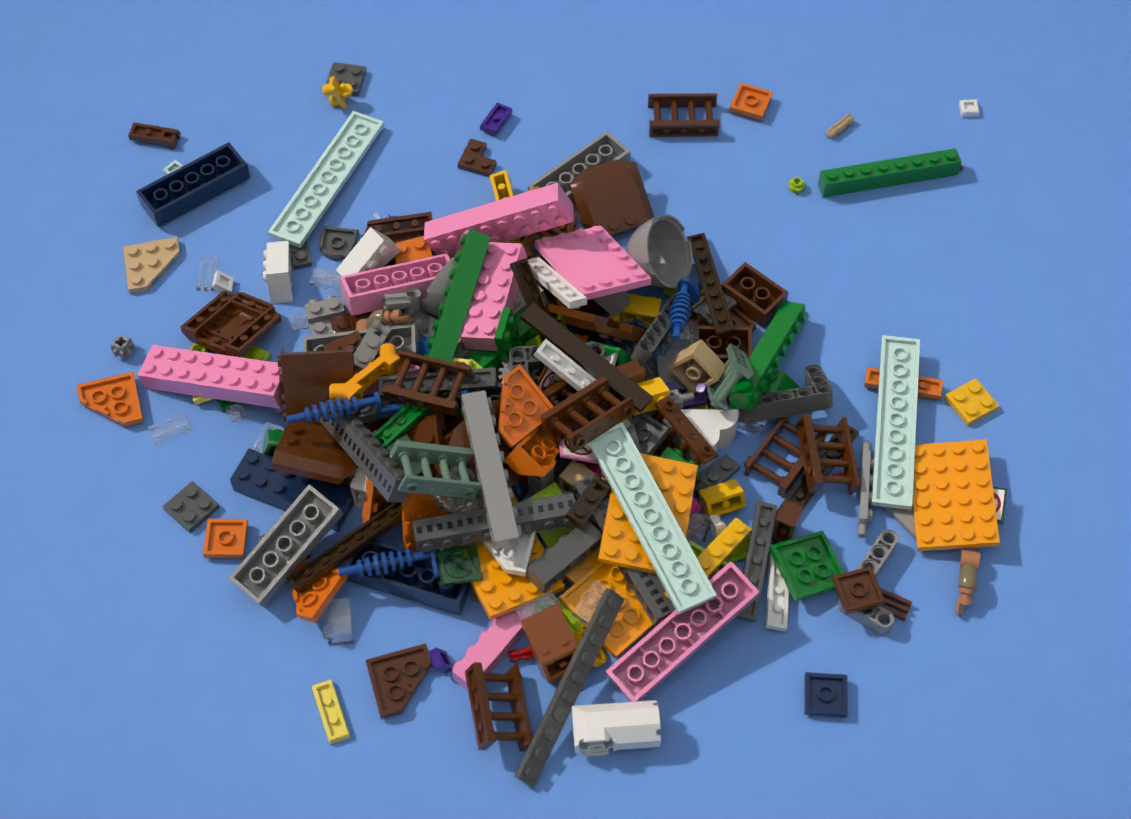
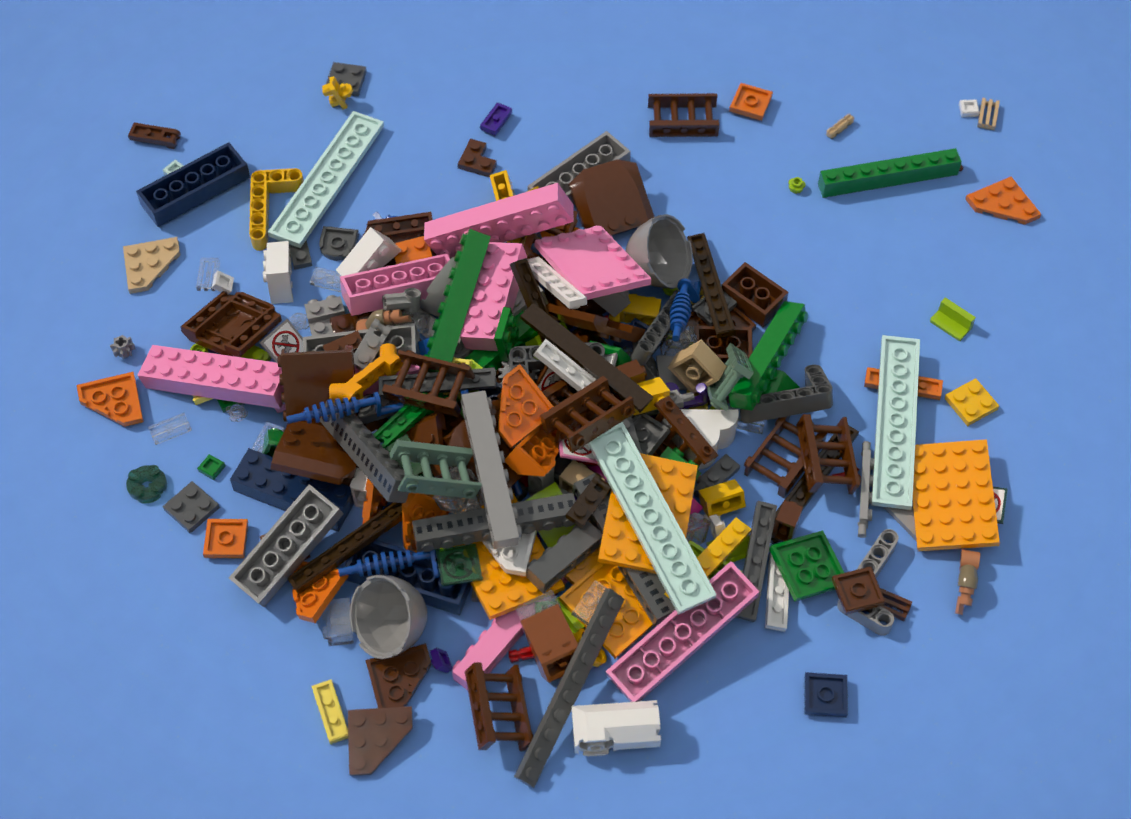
(139, 476): none -> clear green plate
(211, 467): none -> green tile
(262, 184): none -> yellow beam
(283, 337): none -> piece
(375, 735): none -> reddish brown plate
(387, 616): none -> light grey piece
(953, 319): none -> lime panel
(990, 104): none -> tan tile
(1004, 201): none -> orange plate

